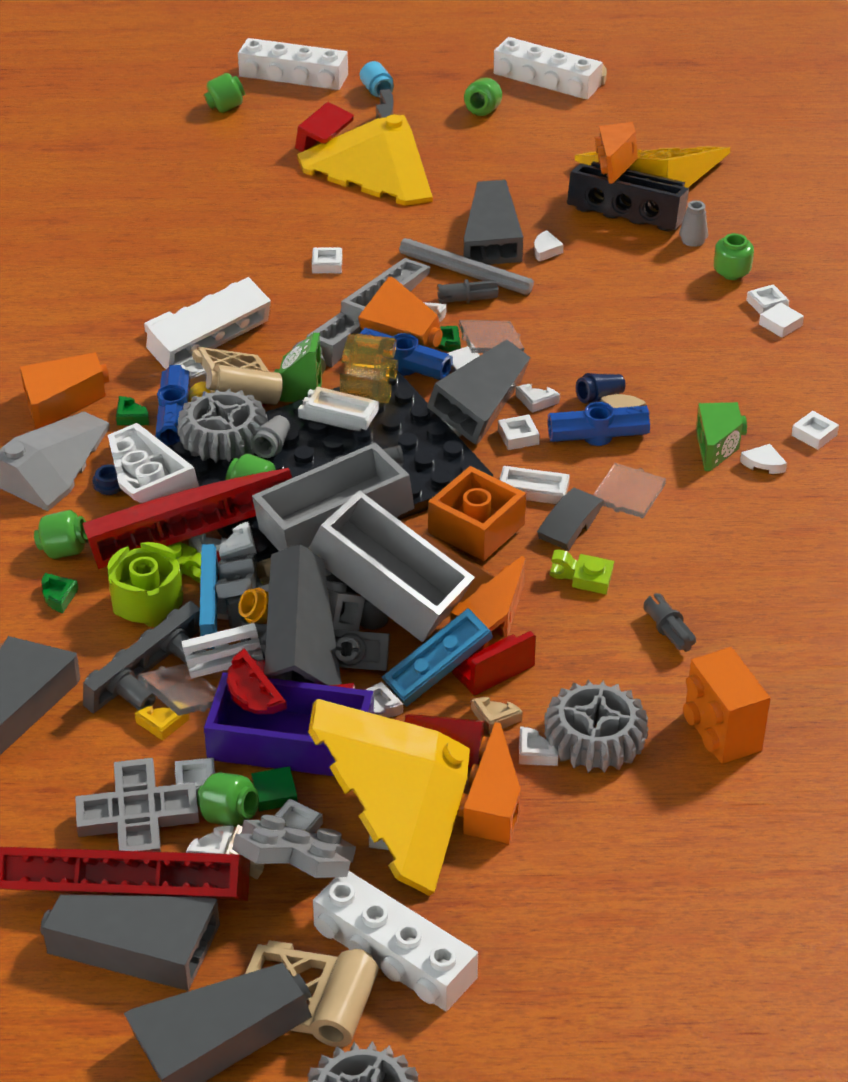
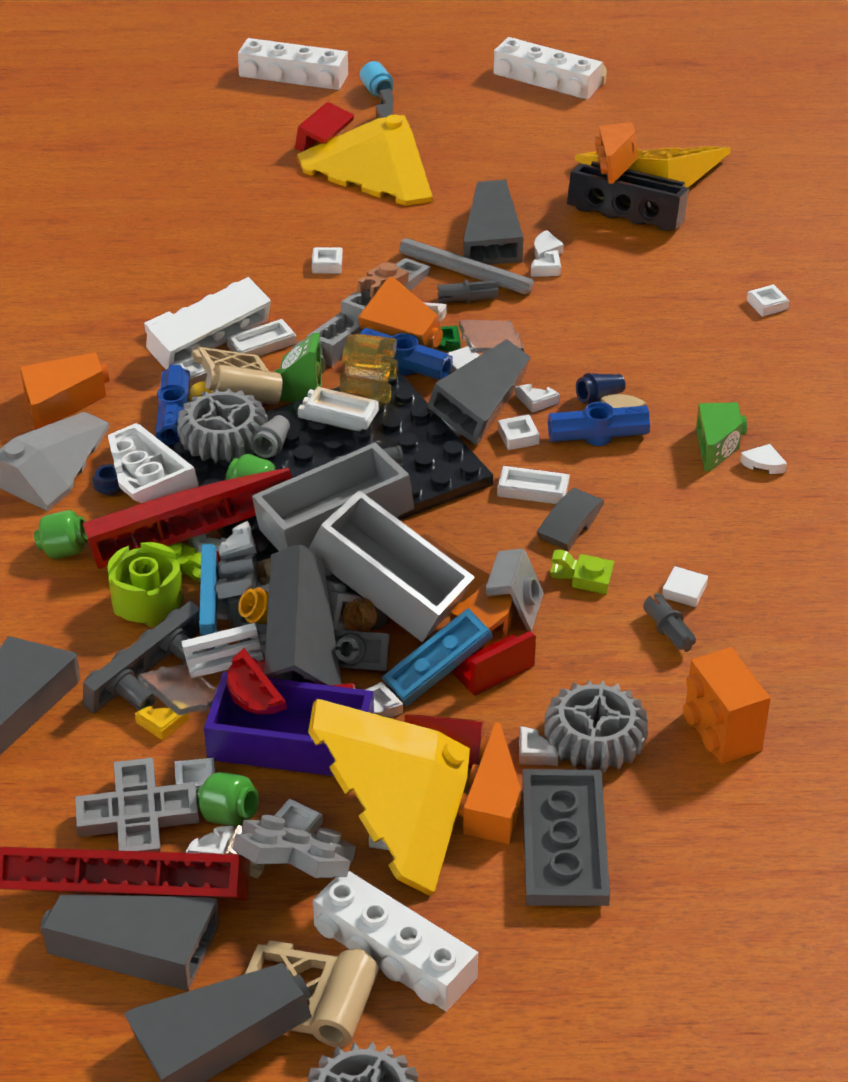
(58, 591): green tile -> none
(130, 412): green tile -> none
(224, 92): bright green head -> none
(262, 339): none -> white tile
(274, 787): green tile -> none
(360, 615): none -> clear orange plate
(378, 275): none -> nougat plate
(476, 513): orange brick -> none
(483, 96): bright green head -> none
(495, 711): tan tile -> none
(515, 576): none -> light grey piece
(547, 265): none -> white tile
(564, 838): none -> dark grey plate
(630, 490): clear piece -> none
(685, 586): none -> white tile
(694, 225): light grey cone -> none
(733, 256): bright green head -> none
(781, 320): white tile -> none
(815, 430): white tile -> none

